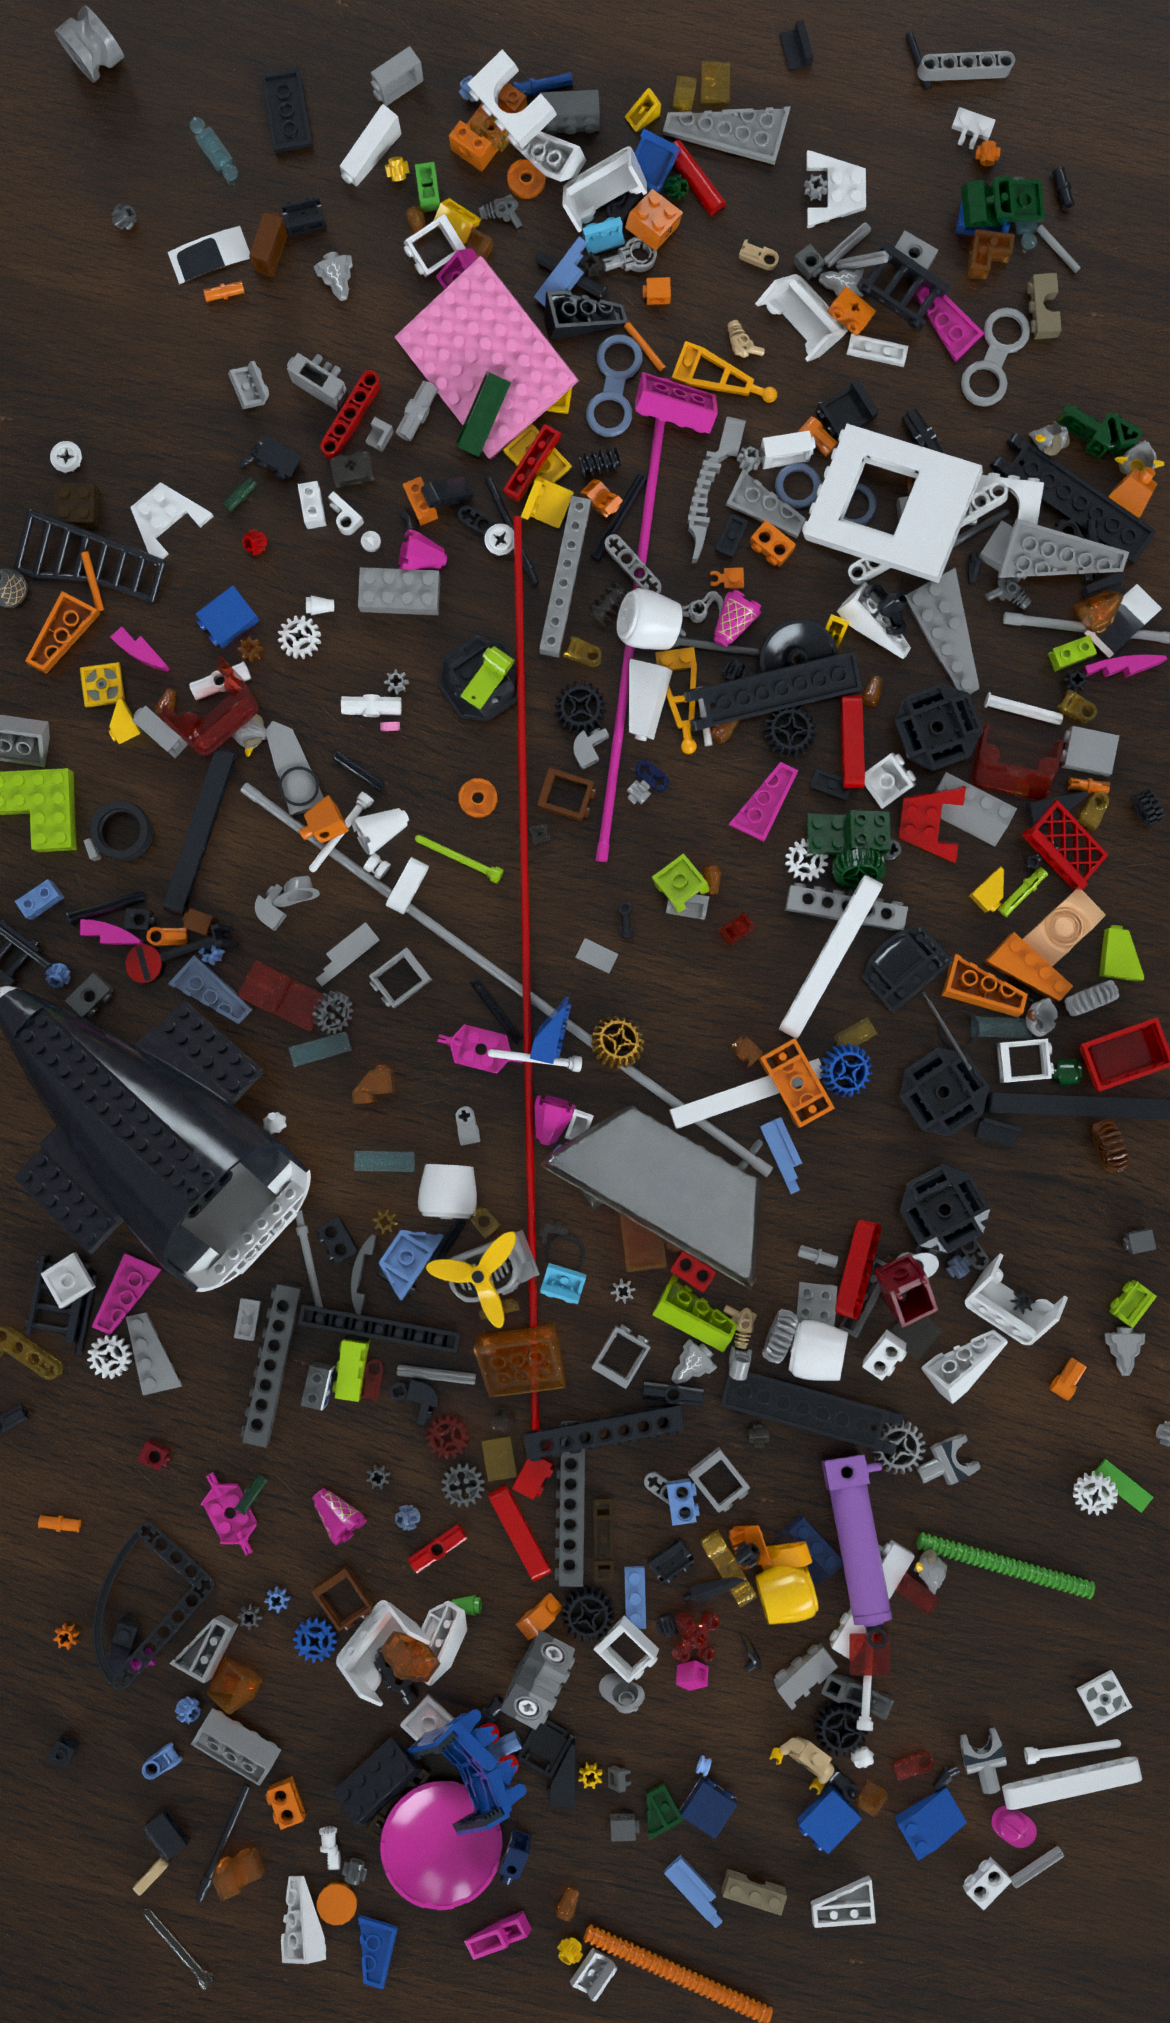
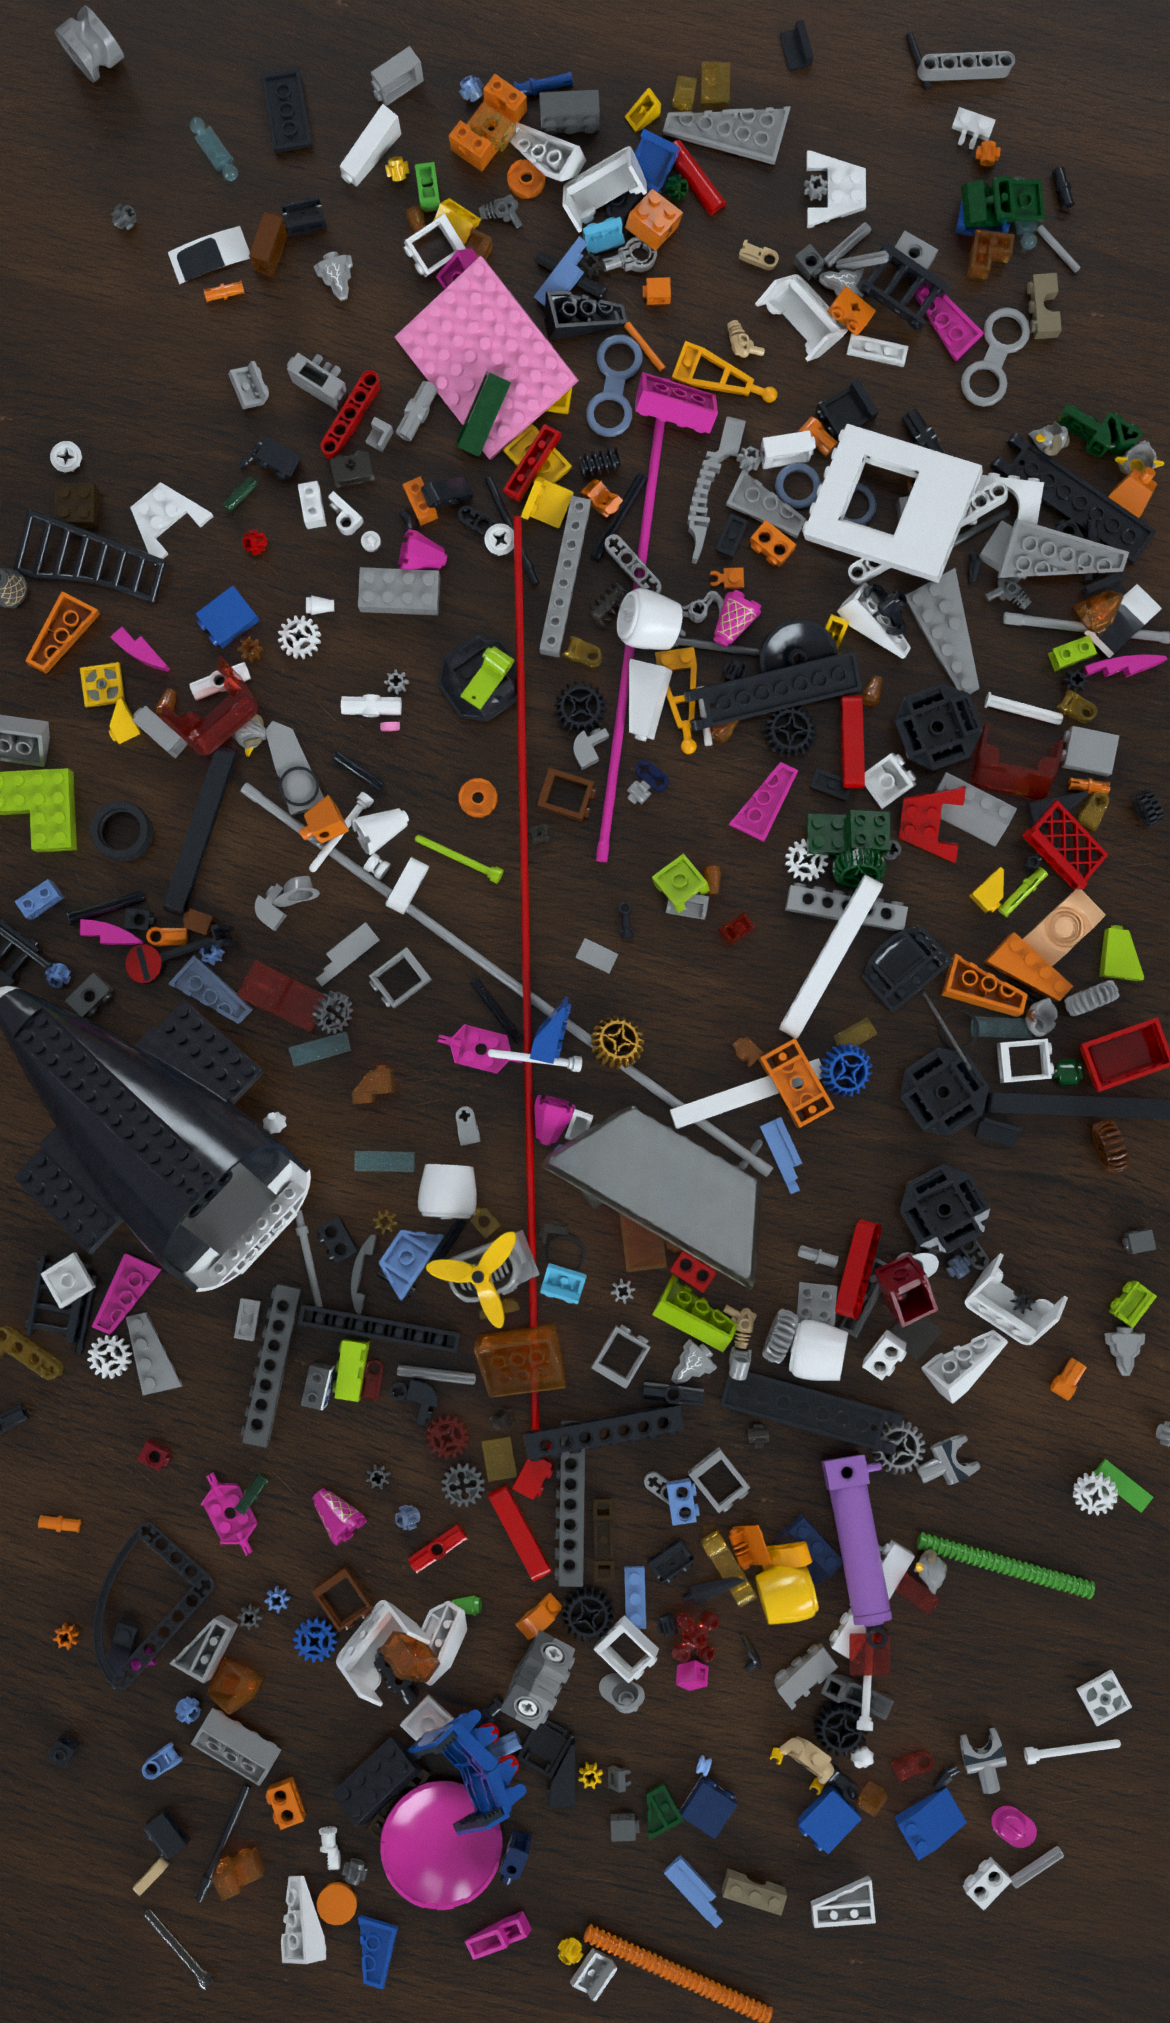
(92, 580): orange bar -> none
(92, 851): light grey tile -> none
(521, 125): white arch -> none
(567, 1905): clear orange cone -> none
(747, 1554): black gear -> none
(1071, 1783): white beam -> none

